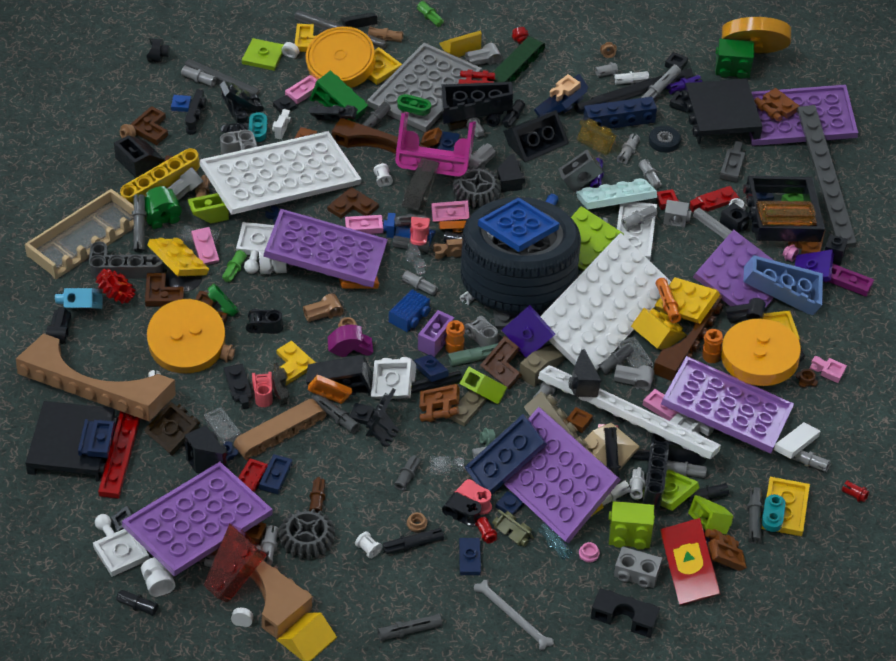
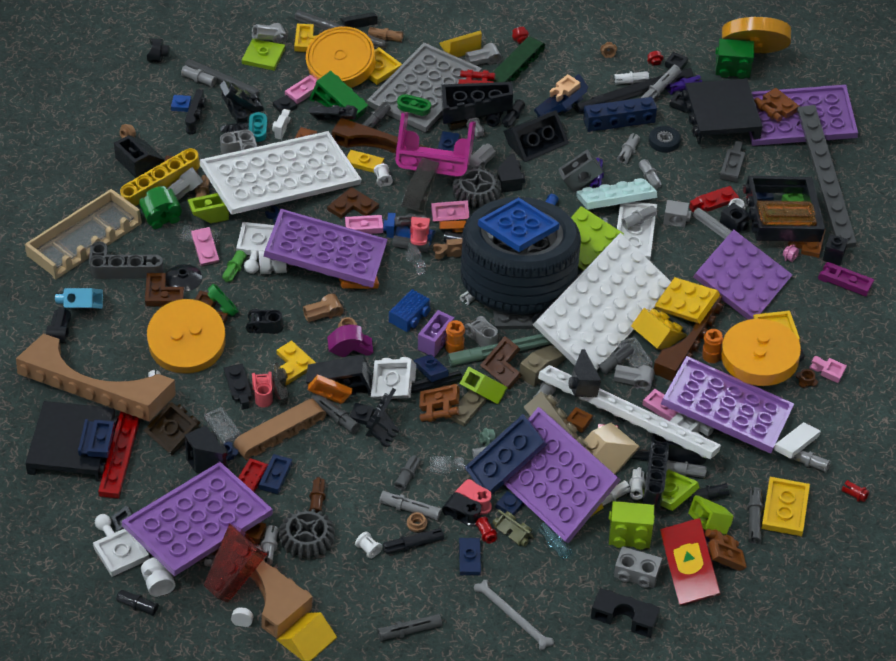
(115, 286): red gear -> none
(139, 222): dark grey pin -> none
(148, 125): reddish brown plate -> none
(178, 257): yellow plate -> none
(227, 353): medium nougat plate -> none
(270, 33): none -> light grey piece
(290, 50): white tile -> none
(364, 161): none -> yellow plate
(407, 504): none -> light grey pin
(419, 283): light grey axle -> none
(430, 13): bright green axle -> none
(431, 137): dark orange plate -> none
(528, 331): dark purple plate -> none
(589, 552): bright pink plate -> none
(595, 136): clear yellow bracket -> none
(606, 70): light grey pin -> none
(612, 450): black axle -> none
(655, 58): none -> red plate
(663, 196): red plate -> none
(669, 304): orange pin -> none
(743, 312): black piece -> none
(773, 508): teal plate -> none
(786, 282): medium blue wedge -> none
(817, 262): dark purple plate -> none

